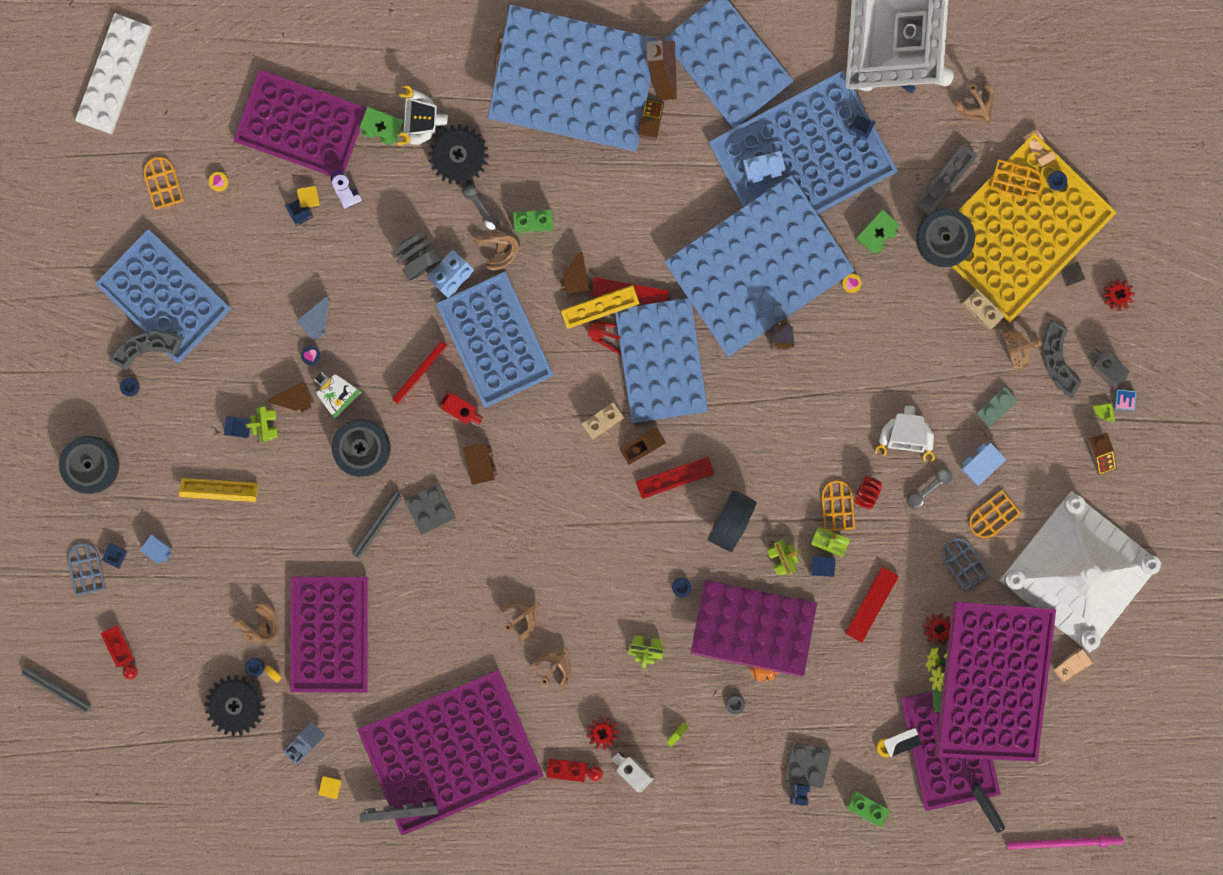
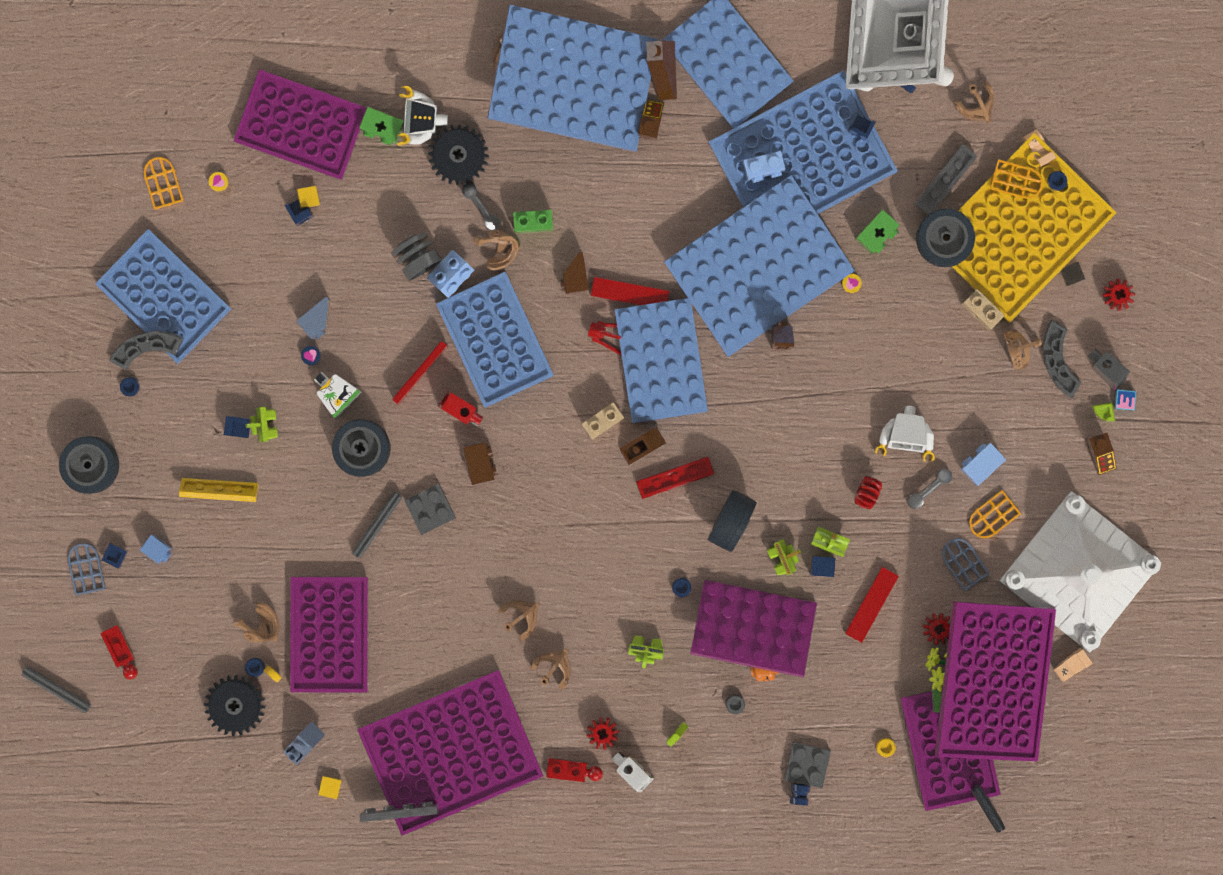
(113, 74): white plate -> none
(294, 398): reddish brown slope -> none
(346, 195): leg -> none
(600, 306): yellow plate -> none
(844, 514): light orange window -> none
(867, 808): bright green brick -> none
(902, 742): sticker -> none
(996, 406): sand green plate -> none
(1102, 841): dark pink bar -> none

